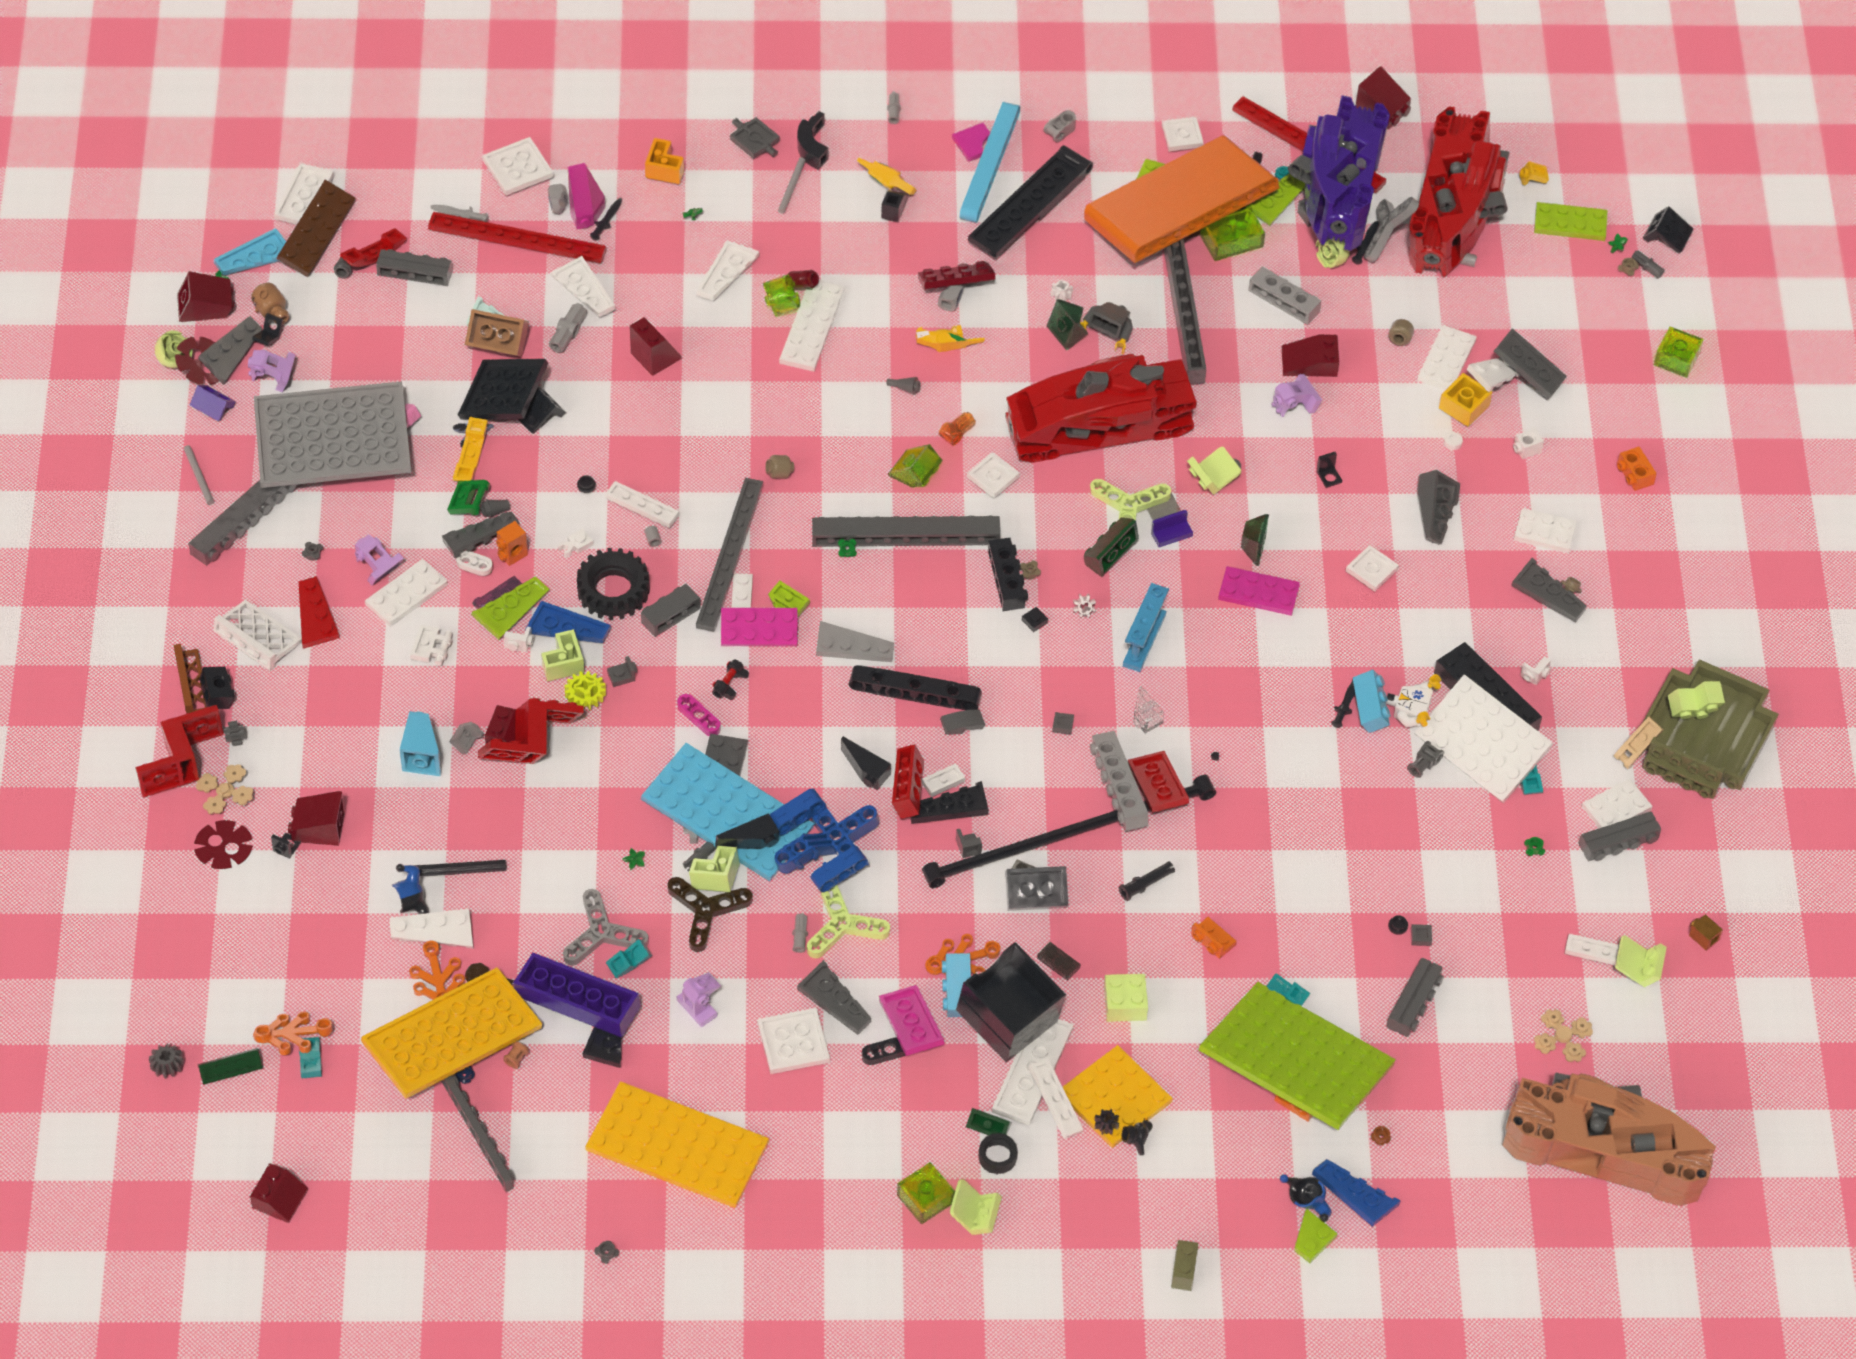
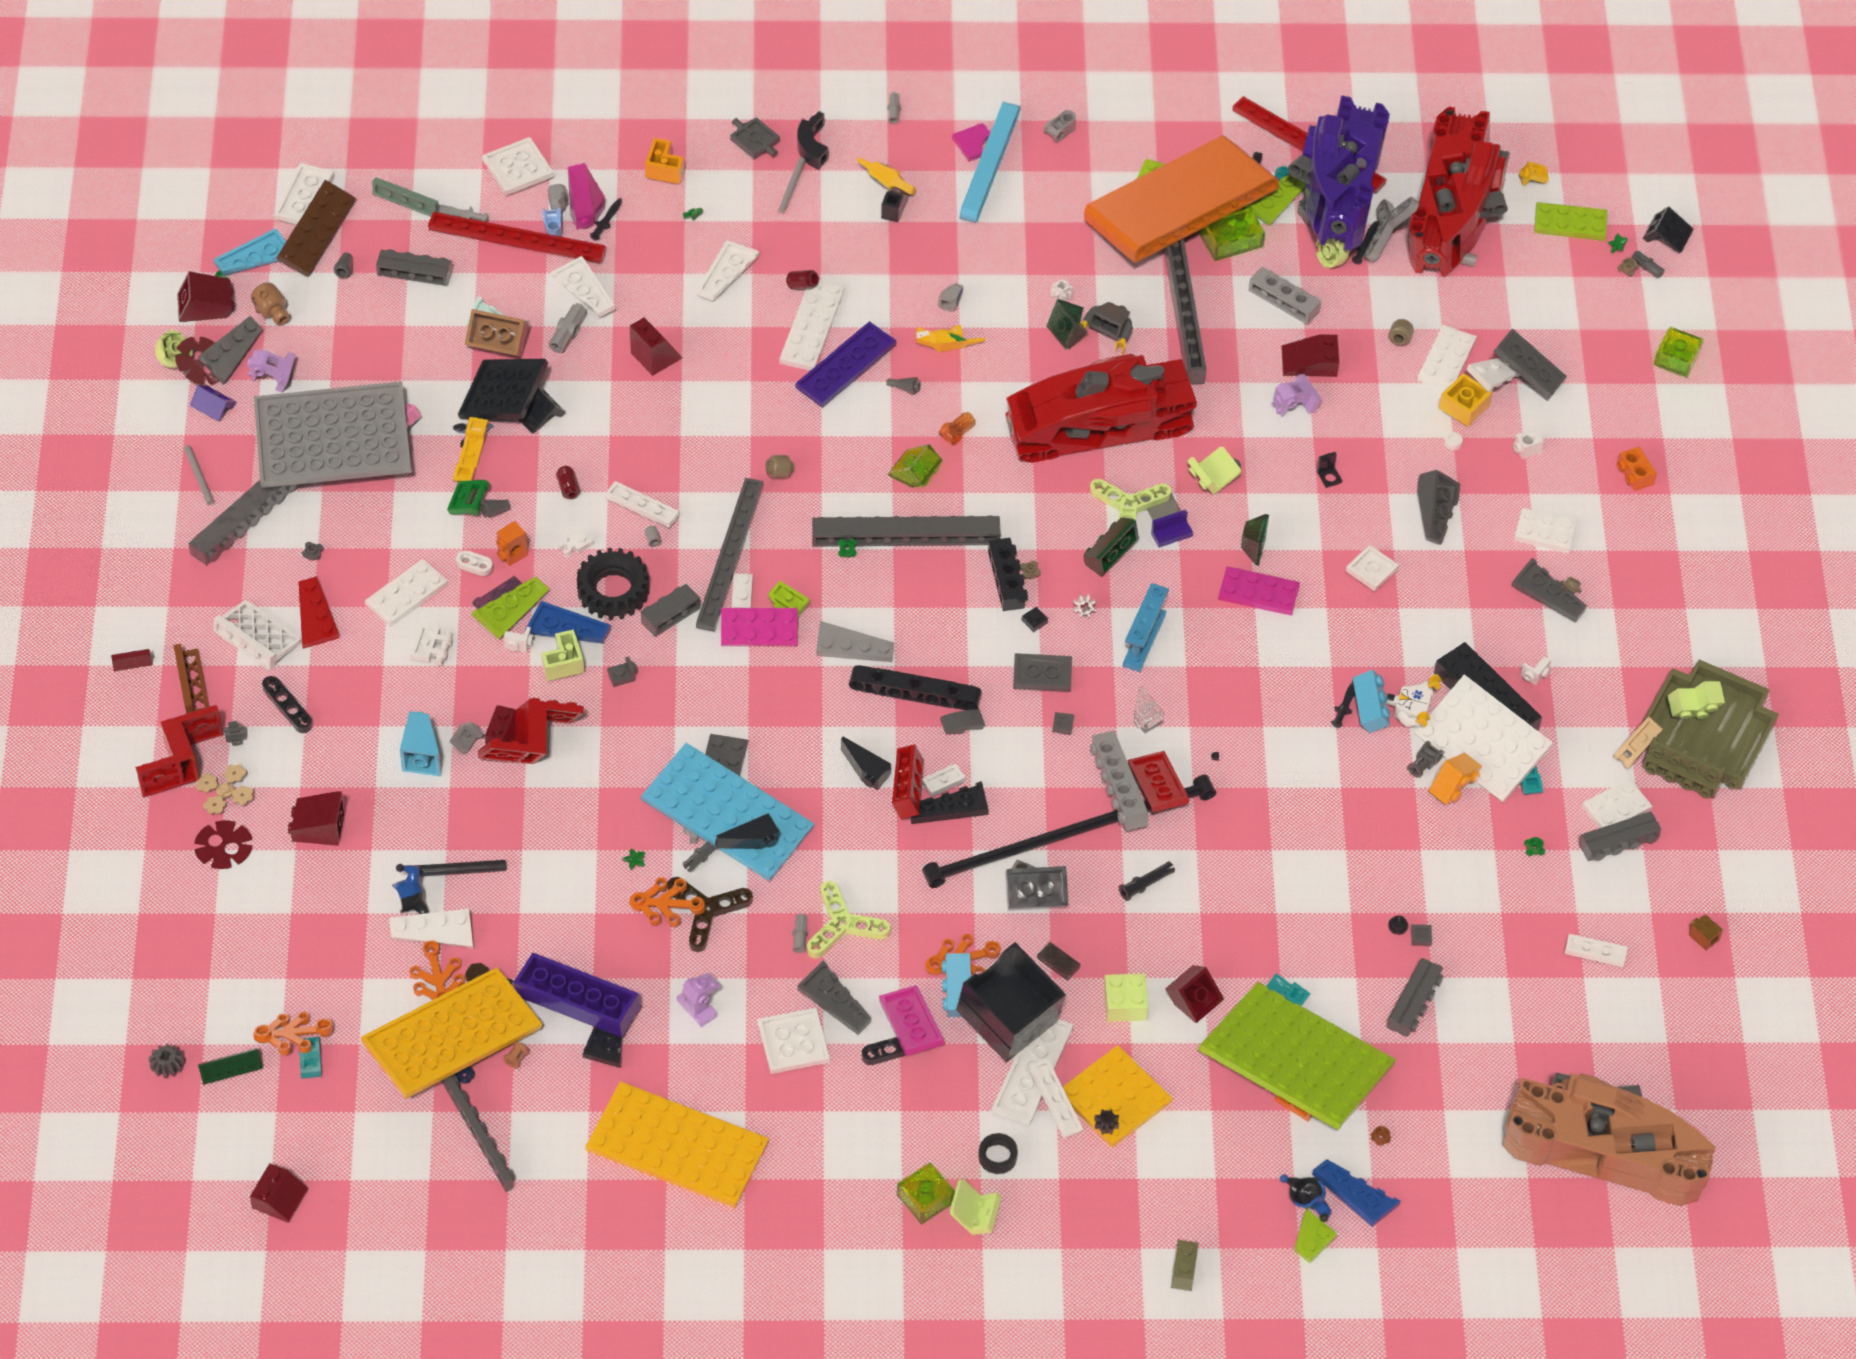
(131, 660): none -> dark red tile
(216, 687): black brick -> none
(269, 335): black bracket -> none
(282, 846): black bracket -> none
(284, 706): none -> black beam
(368, 255): red slope -> none
(381, 566): lavender tile -> none
(404, 197): none -> sand green plate
(467, 537): dark grey wing -> none
(553, 221): none -> light blue piece
(567, 482): none -> dark red head
(585, 689): neon yellow gear -> none
(586, 484): black plate -> none
(594, 935): light grey piece -> none
(606, 1246): dark grey plate -> none
(629, 959): teal slope -> none
(665, 901): none -> orange plant
(698, 707): dark pink beam -> none
(715, 873): yellowish green brick -> none
(721, 688): black piece -> none
(781, 295): clear neon green brick -> none
(845, 364): none -> dark purple plate
(849, 857): blue piece -> none
(956, 275): dark red plate -> none
(968, 844): dark grey panel -> none
(987, 1123): dark green slope -> none
(993, 475): white plate -> none
(1031, 201): black hinge -> none
(1042, 672): none -> dark grey plate
(1137, 1134): black animal -> none
(1182, 134): white plate -> none
(1195, 992): none -> dark red slope
(1213, 937): orange bracket -> none
(1383, 89): dark red slope -> none
(1454, 776): none -> light orange brick
(1564, 1035): tan plant -> none
(1639, 963): yellowish green bracket -> none

